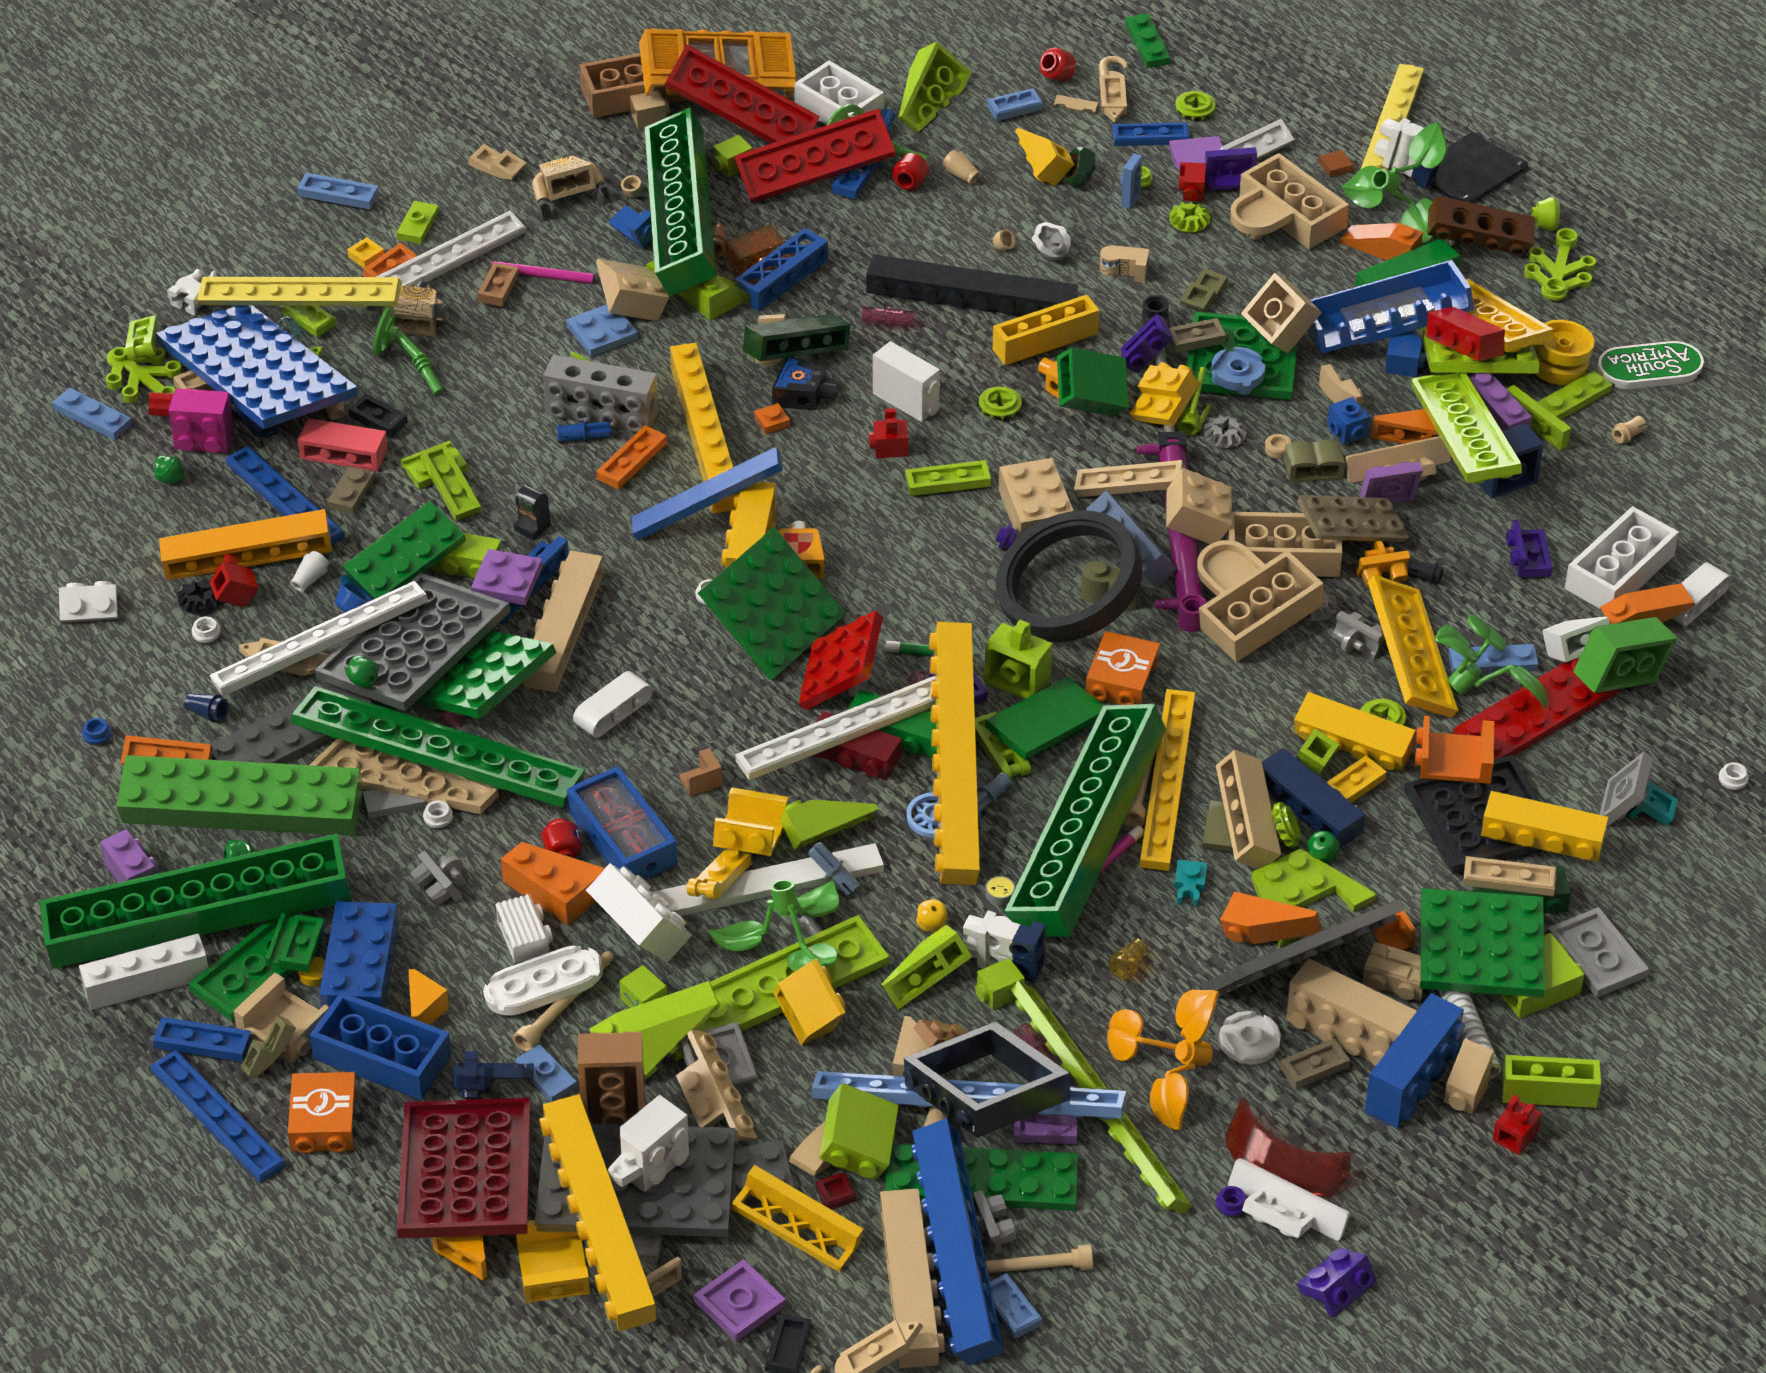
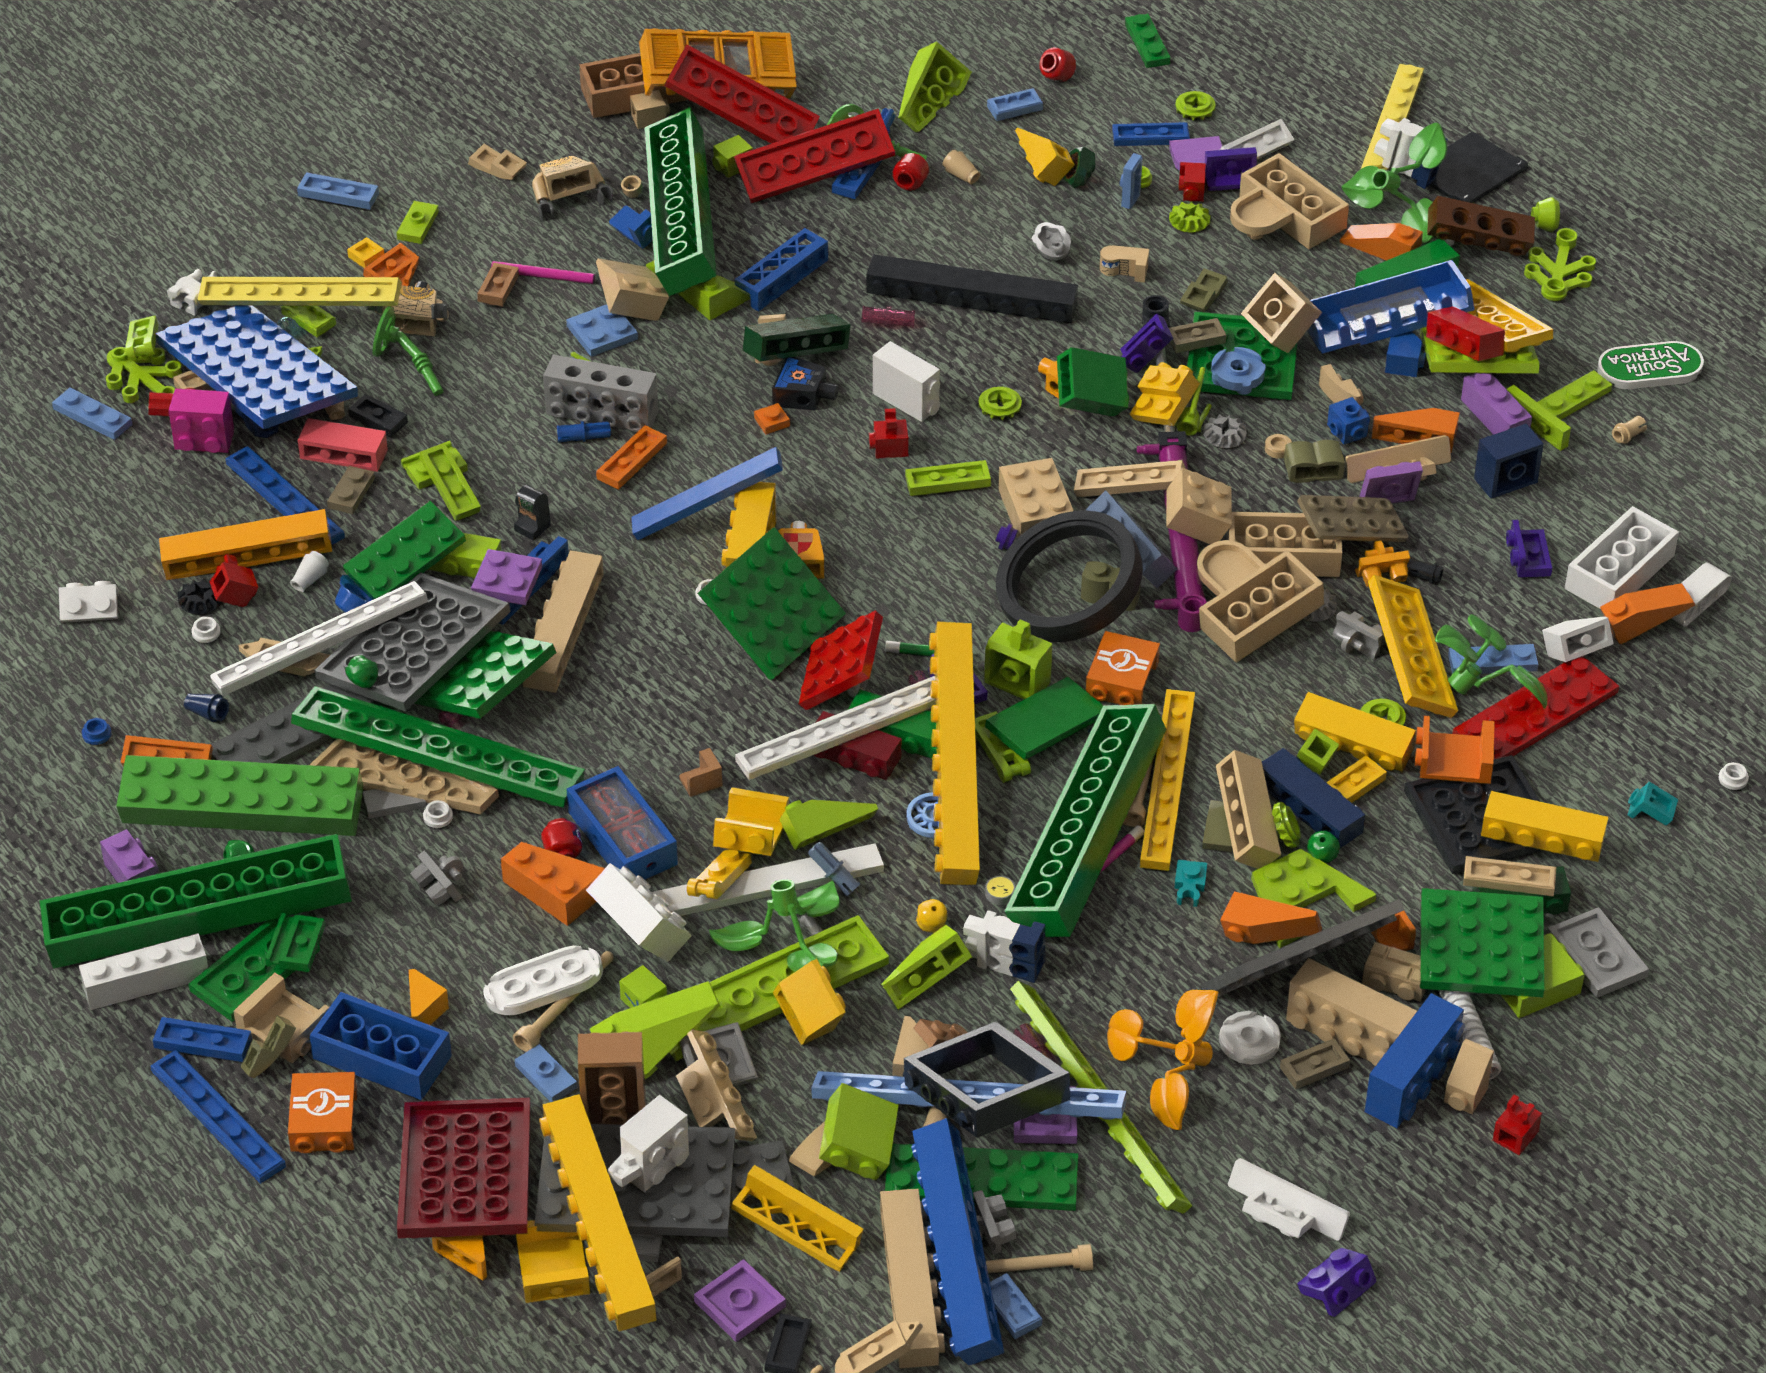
(169, 469): green piece -> none
(315, 975): yellow tile -> none
(360, 952): blue brick -> none
(456, 252): white tile -> none
(475, 1077): dark blue piece -> none
(523, 928): white brick -> none
(612, 704): white beam -> none
(701, 416): yellow brick -> none
(719, 239): medium nougat cone -> none
(751, 247): clear orange brick -> none
(833, 87): white brick -> none
(835, 1191): dark red tile -> none
(991, 791): sand blue axle -> none
(995, 983): lime brick -> none
(1004, 240): tan hinge -> none
(1045, 329): yellow brick -> none
(1076, 104): tan piece -> none
(1112, 88): tan plate -> none
(1126, 961): clear yellow cone -> none
(1233, 1194): dark purple plate -> none
(1312, 1171): clear red windscreen -> none
(1336, 163): dark orange tile -> none
(1466, 427): lime plate -> none
(1551, 1081): lime brick -> none
(1567, 354): yellow wheel -> none
(1625, 654): bright green brick -> none
(1626, 788): light grey plate -> none

